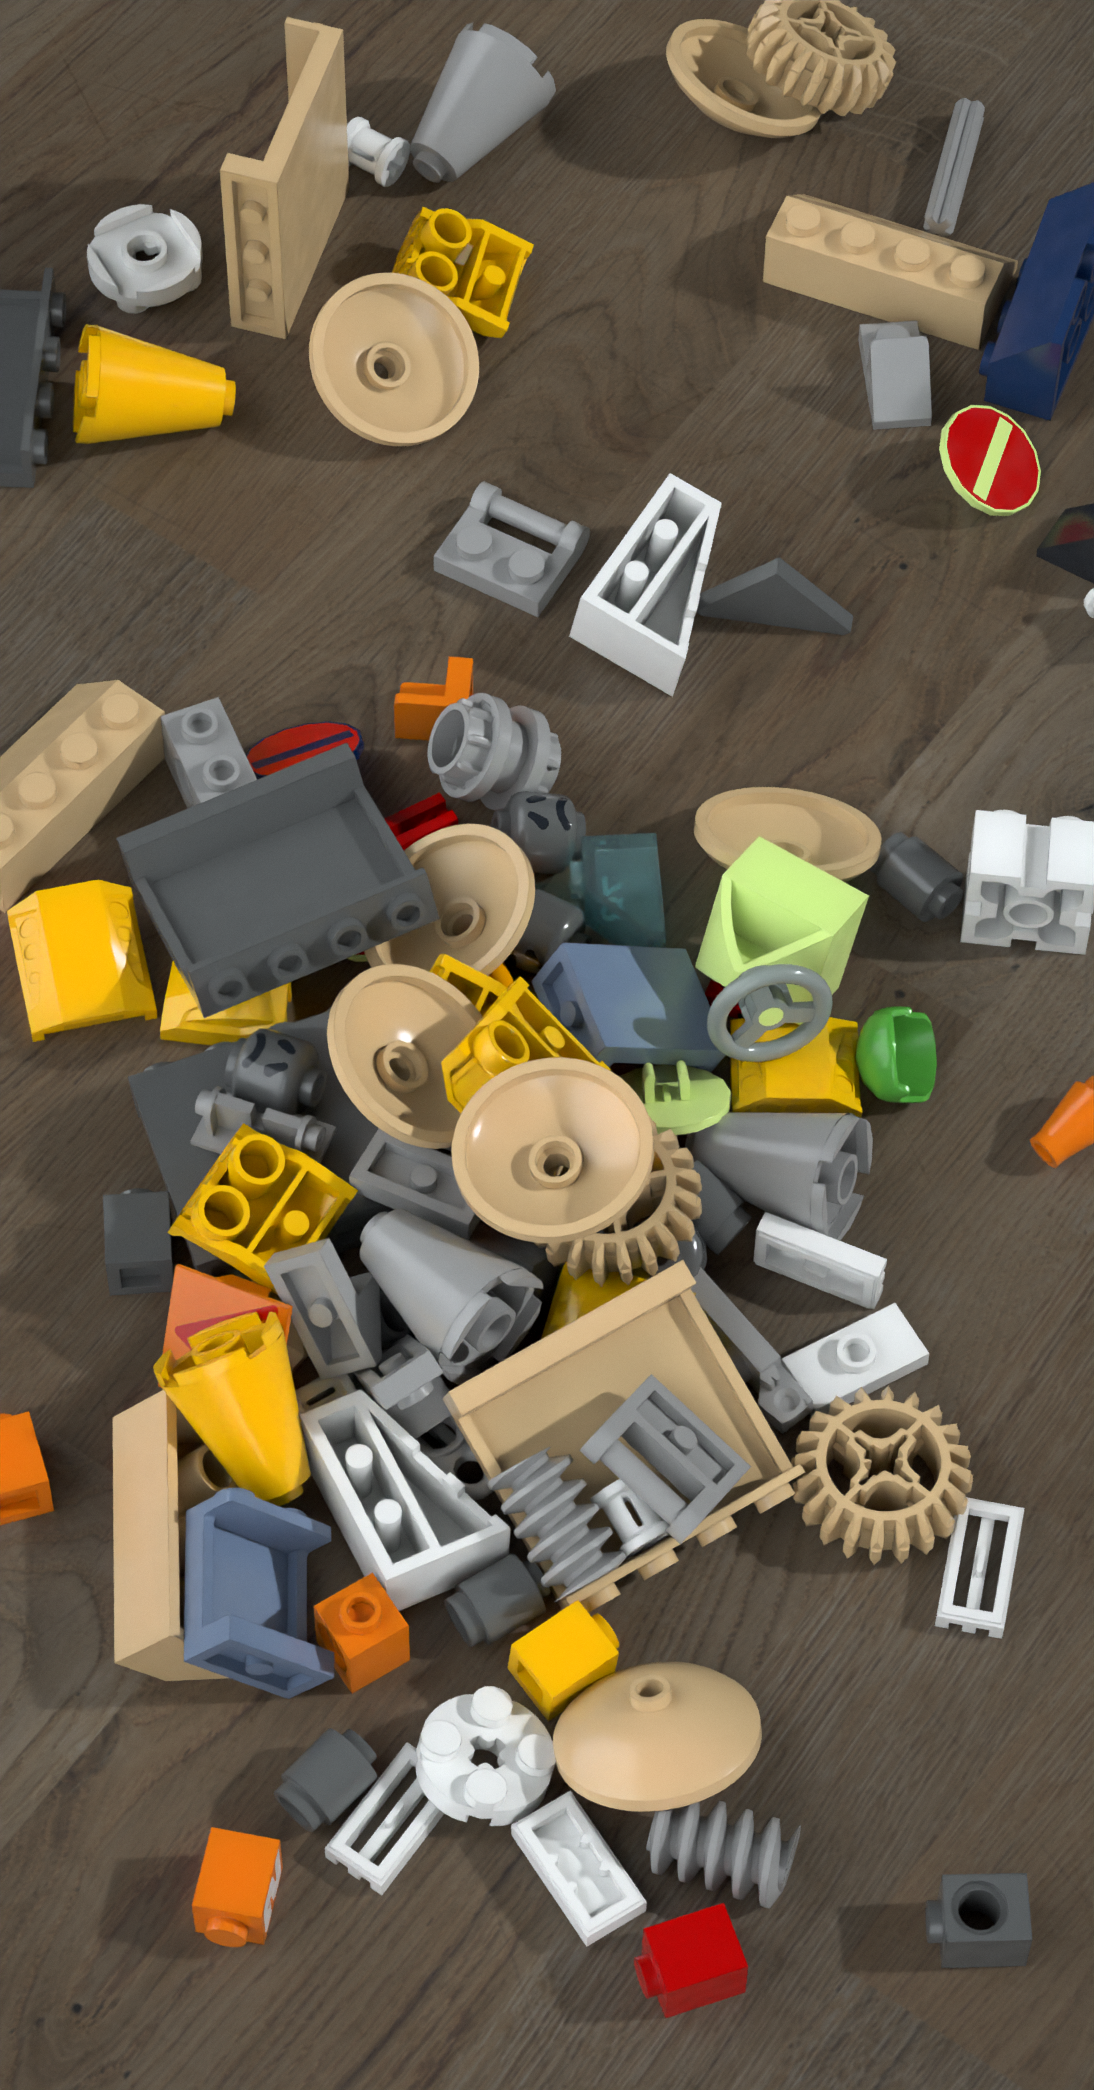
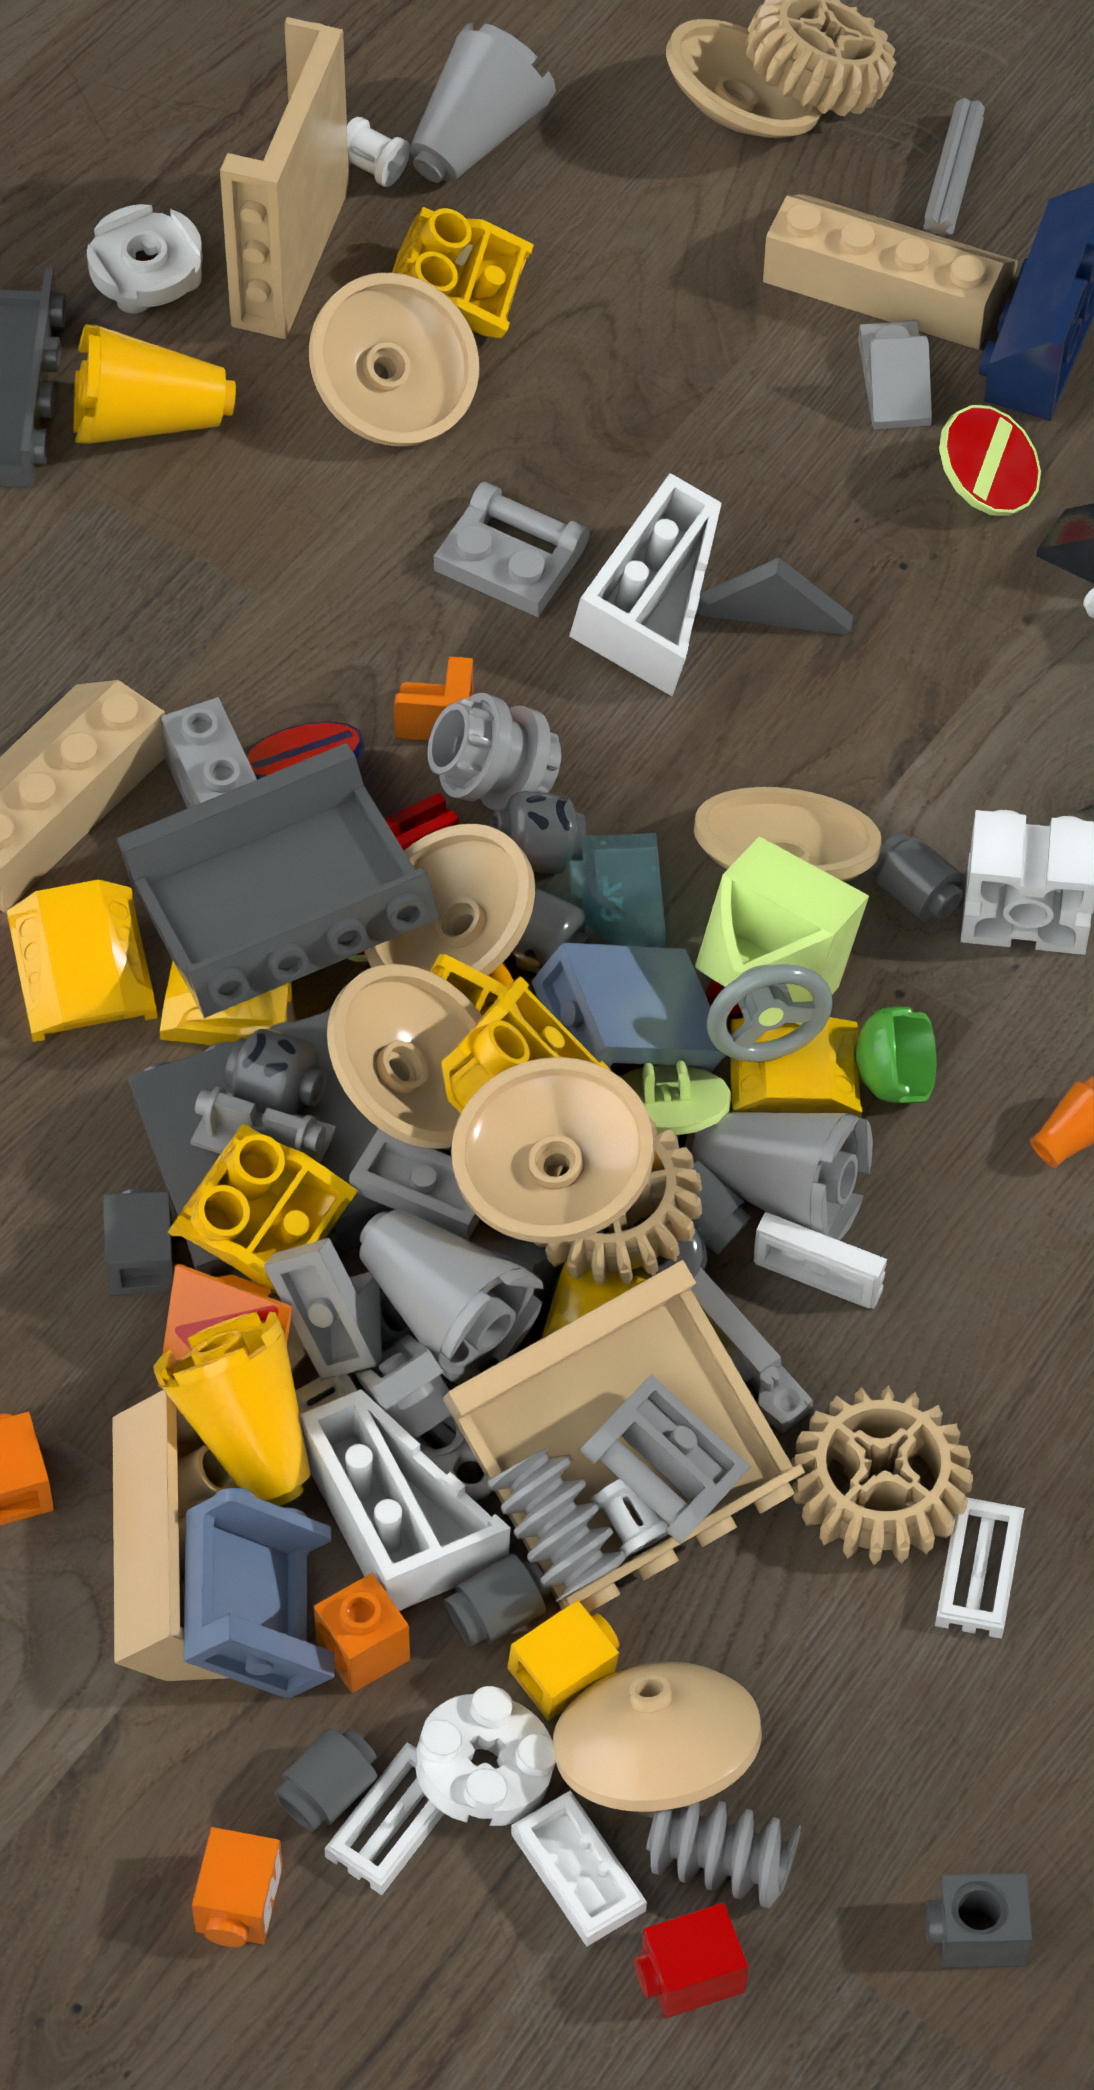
(856, 1357): white plate -> none

